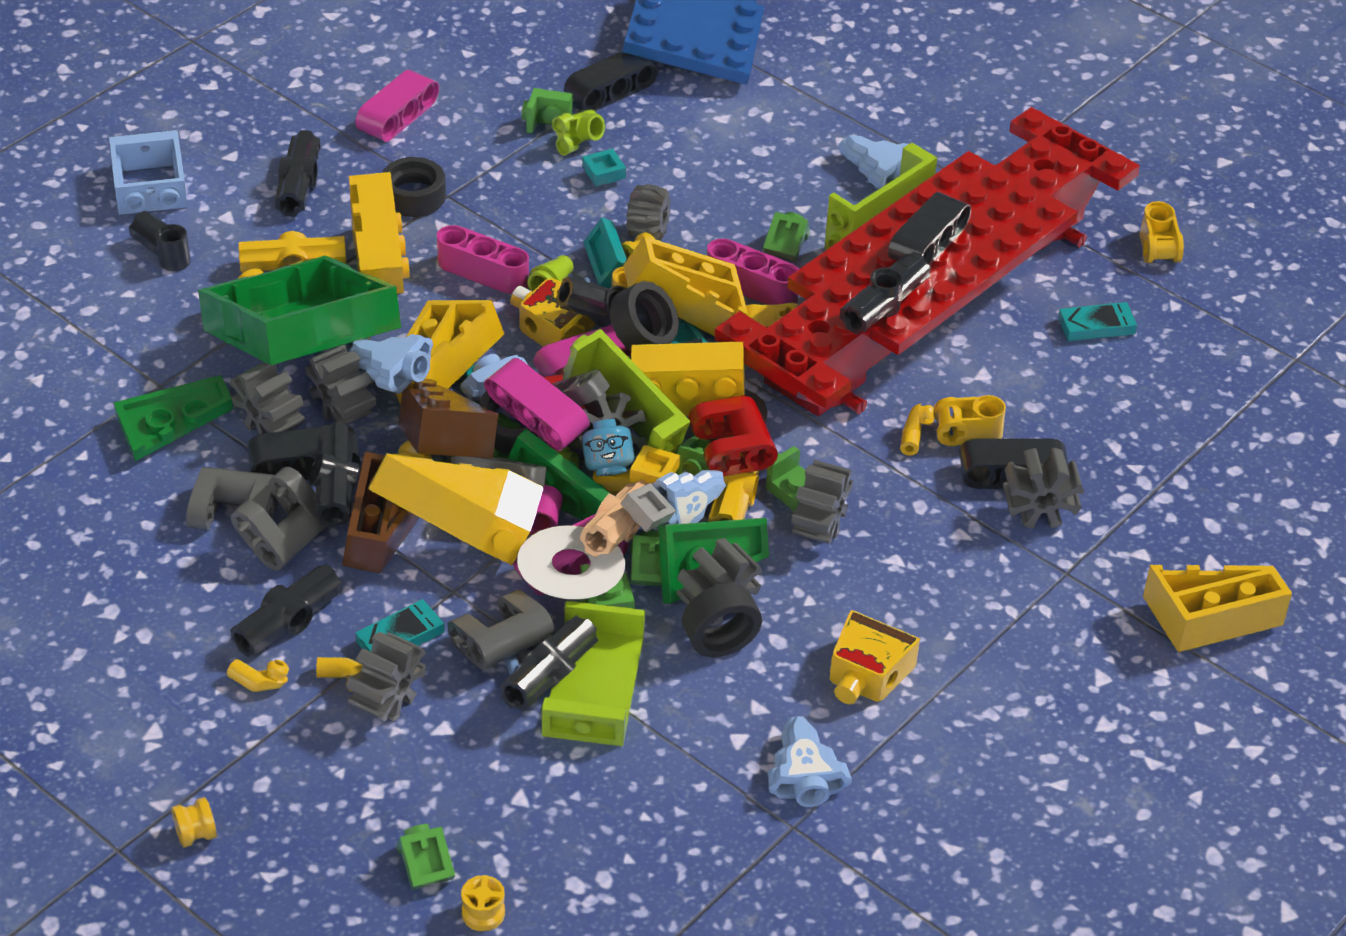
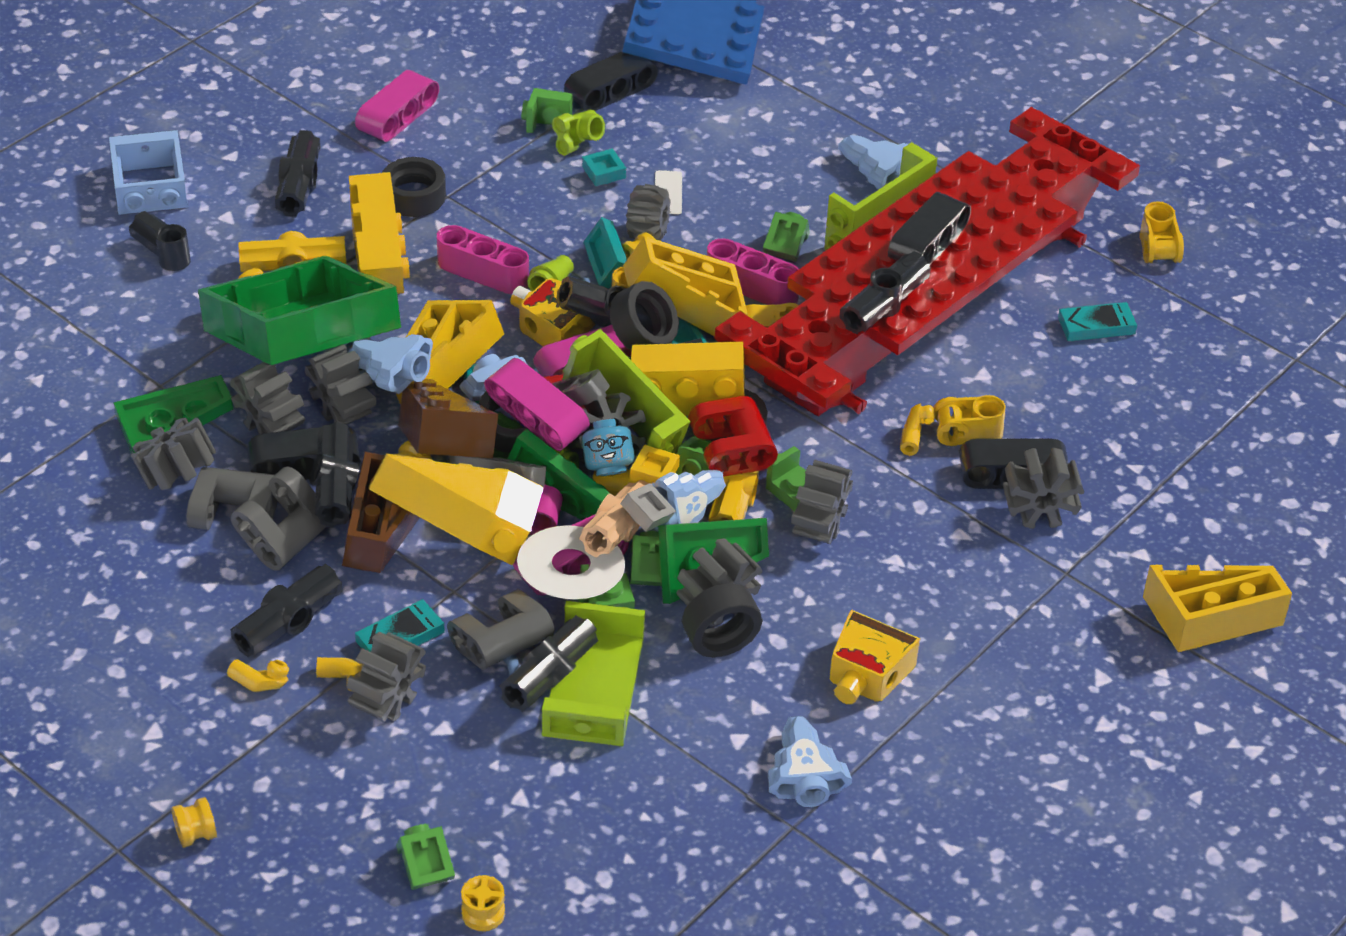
(173, 453): none -> dark grey gear
(673, 183): none -> white sticker

